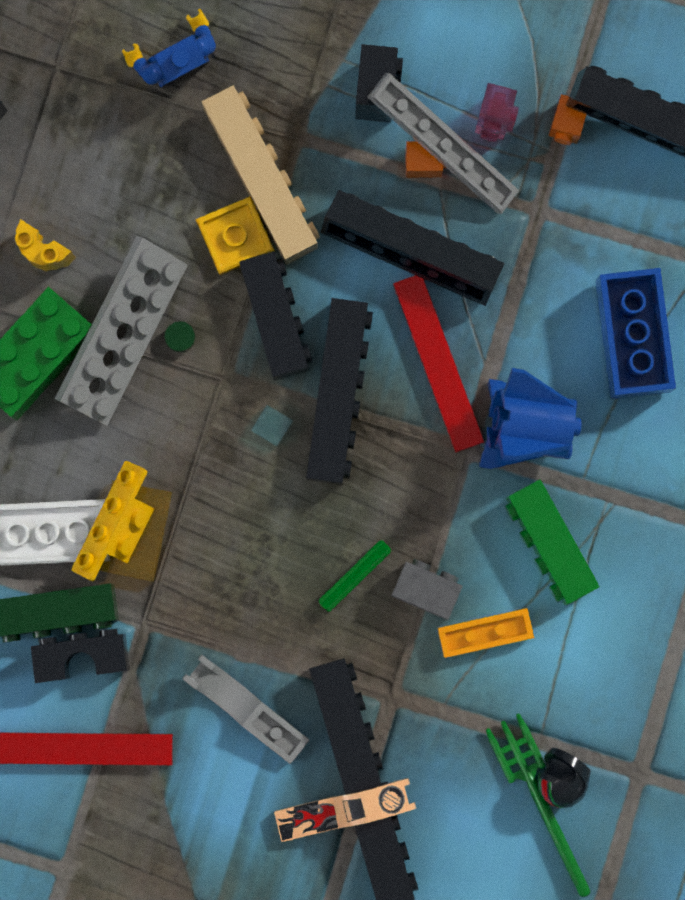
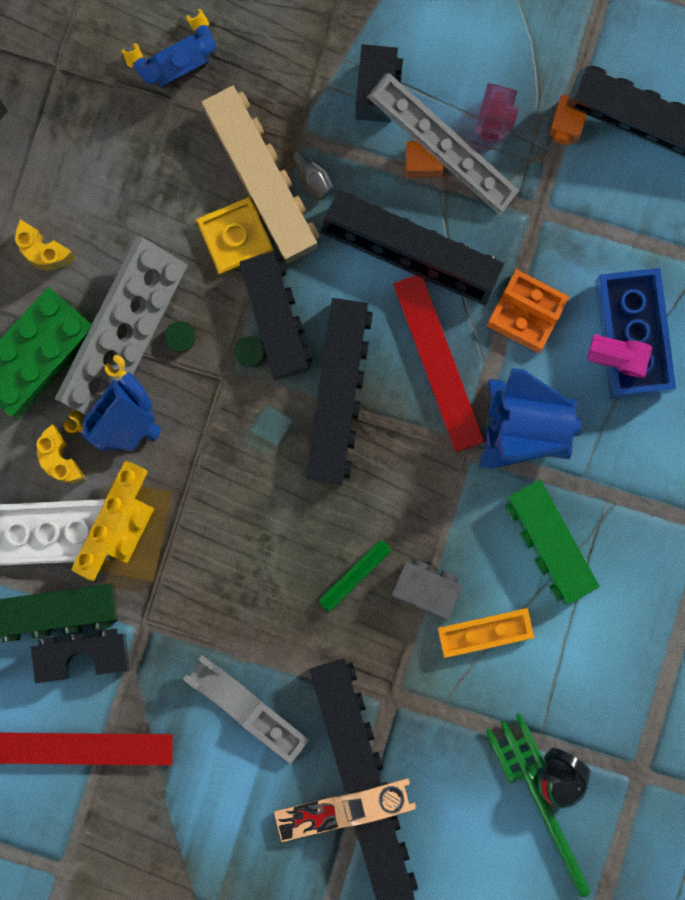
(51, 458): none -> yellow cylinder
(119, 416): none -> blue torso
(249, 351): none -> dark green tile
(313, 176): none -> dark grey piece
(527, 311): none -> orange slope
(627, 356): none -> dark pink piece

